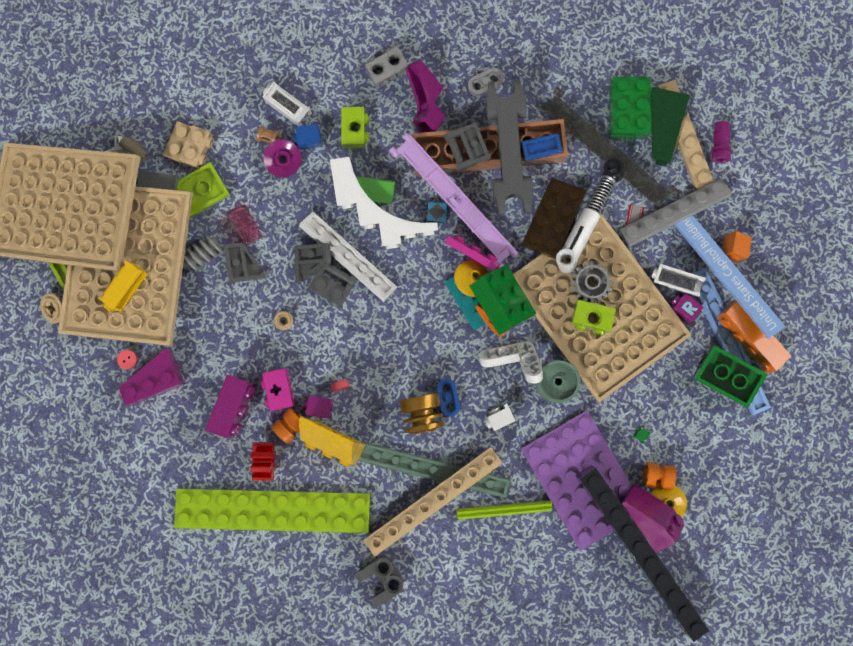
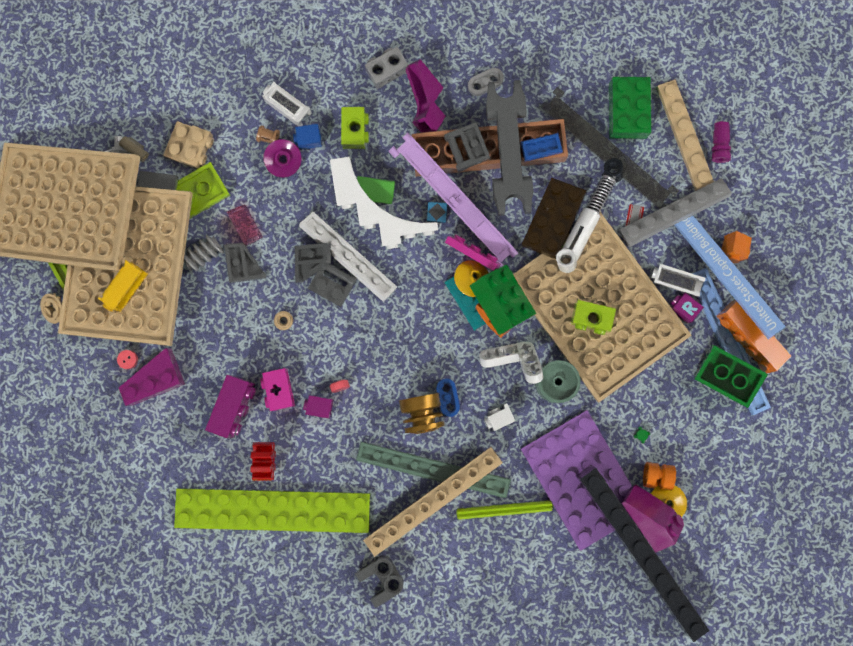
(288, 426): orange wheel -> none
(330, 441): yellow slope -> none
(599, 275): light grey gear -> none
(667, 122): dark green slope -> none

